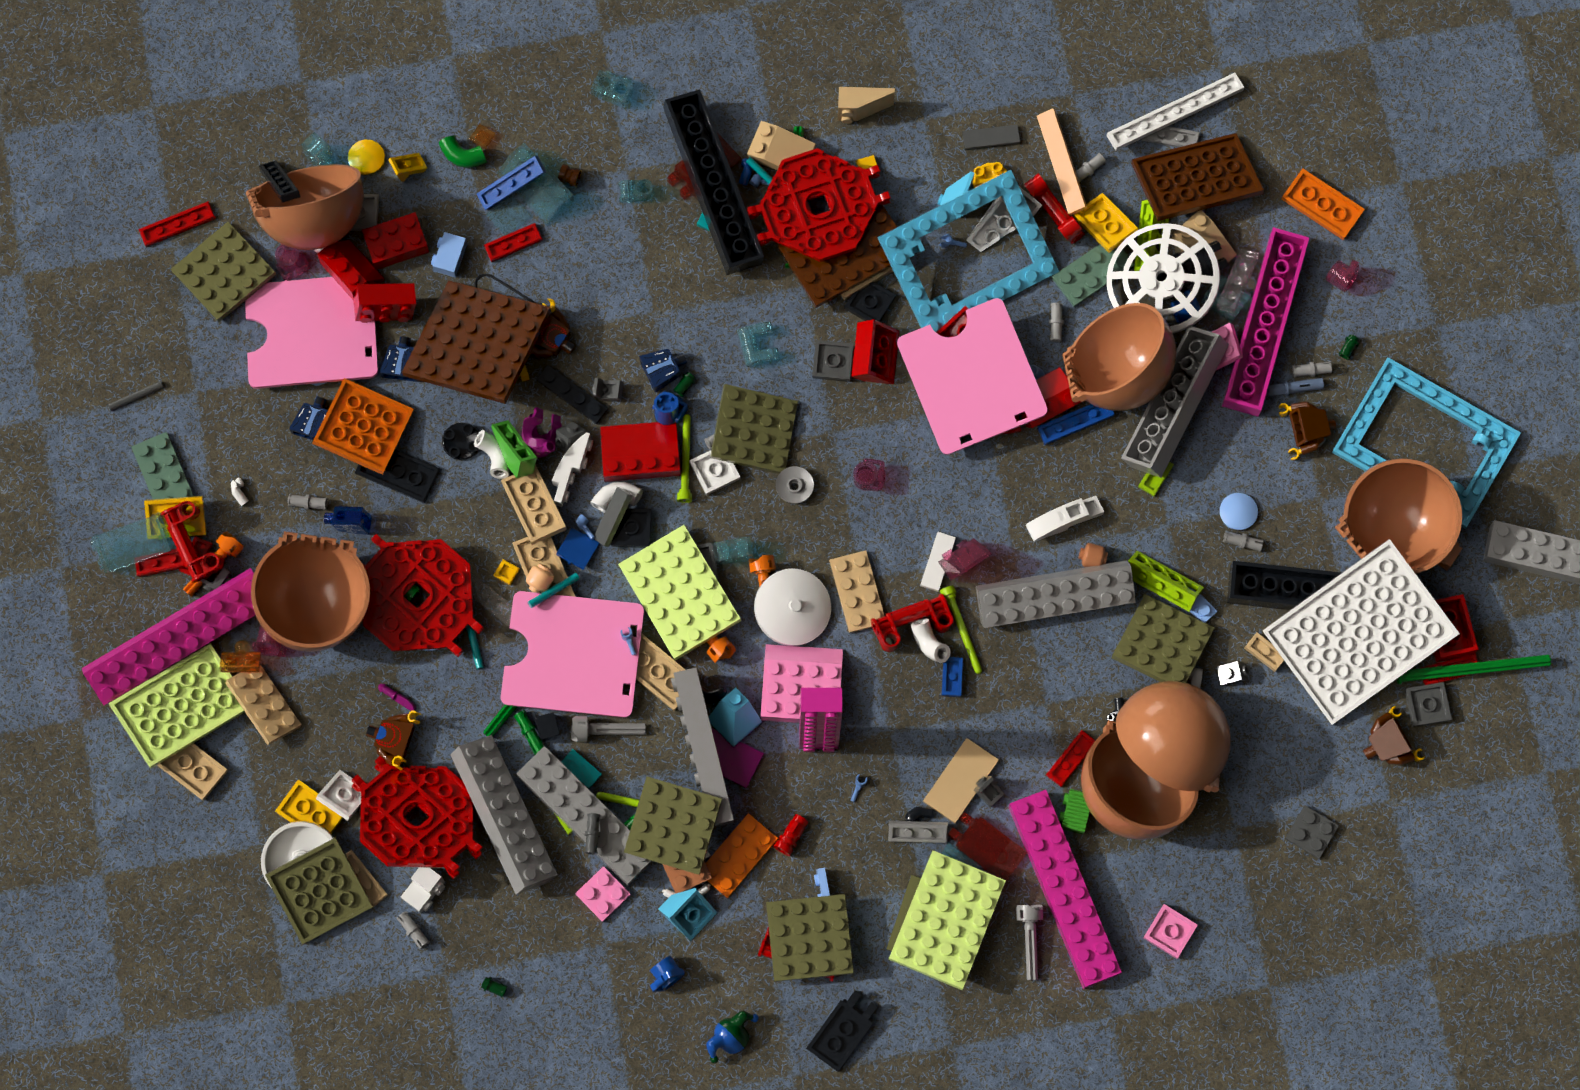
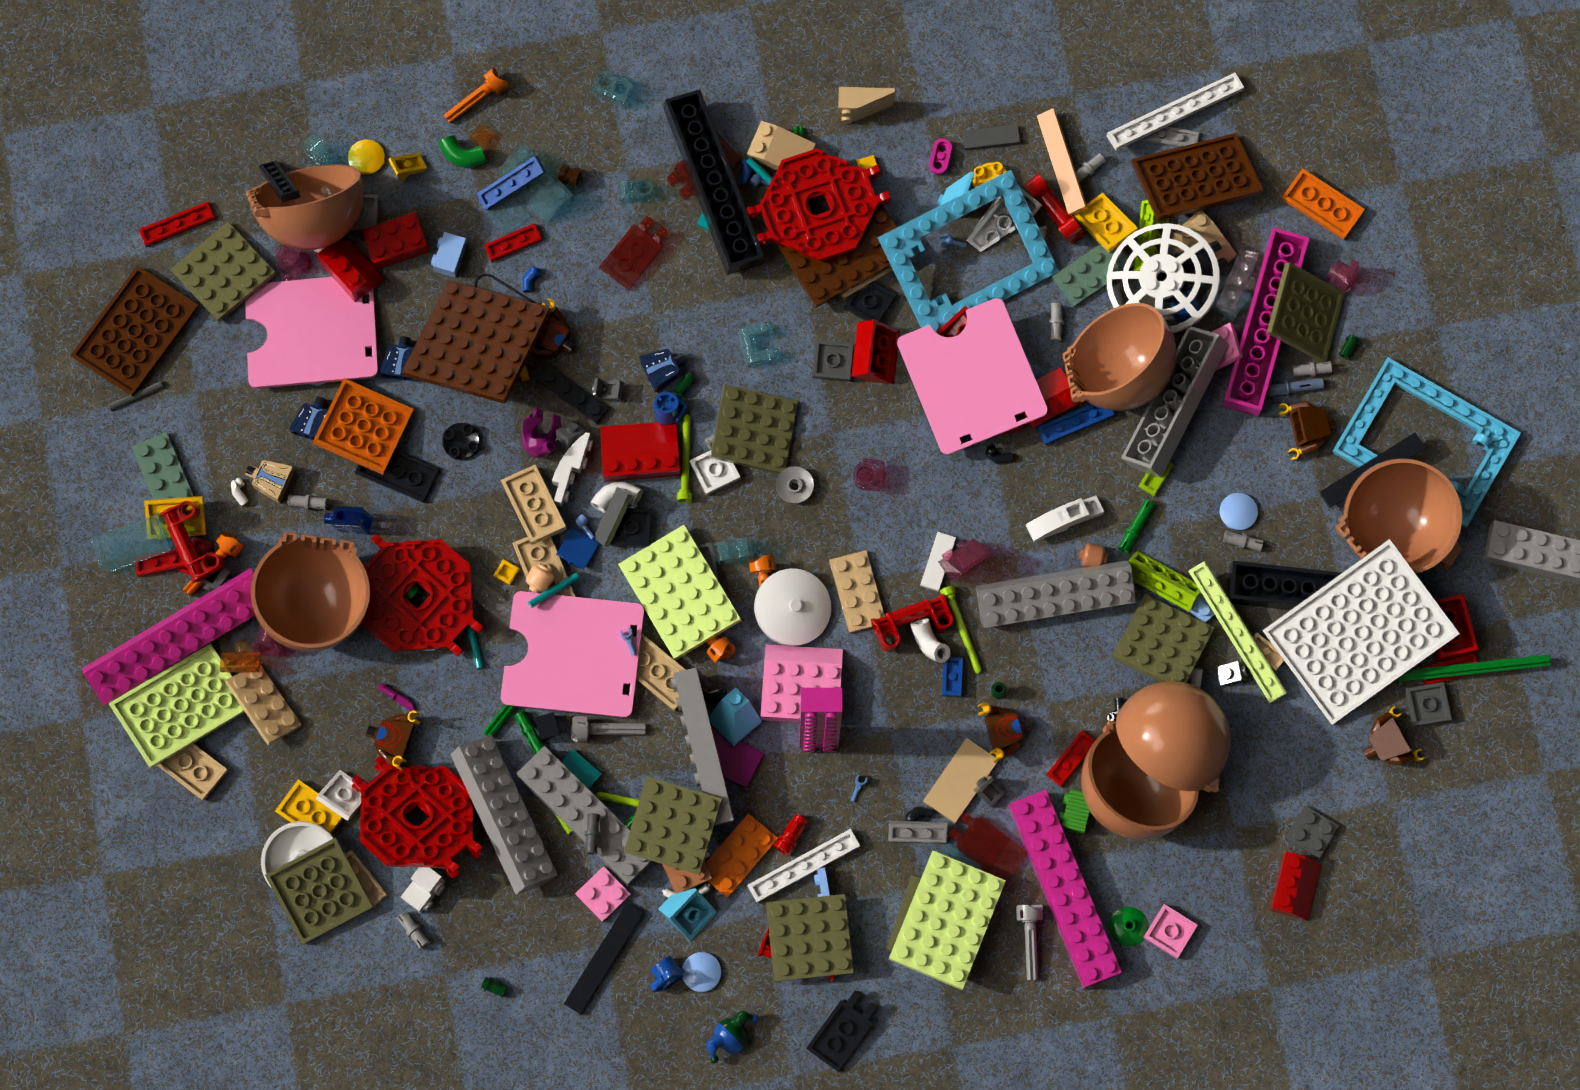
(135, 331): none -> reddish brown plate
(271, 478): none -> tan torso
(384, 302): red brick -> none
(487, 442): white cylinder -> none
(492, 83): none -> orange piece
(514, 450): bright green slope -> none
(527, 278): none -> blue arm
(603, 958): none -> black tile
(634, 253): none -> clear red tile
(701, 972): none -> light blue dish
(803, 865): none -> white plate
(939, 157): none -> dark pink plate
(997, 457): none -> black arm
(997, 685): none -> dark green pin
(1003, 730): none -> reddish brown torso
(1121, 933): none -> green dish
(1133, 531): none -> green pin
(1237, 631): none -> yellowish green tile
(1295, 886): none -> red slope
(1305, 312): none -> olive plate
(1404, 449): none -> black tile

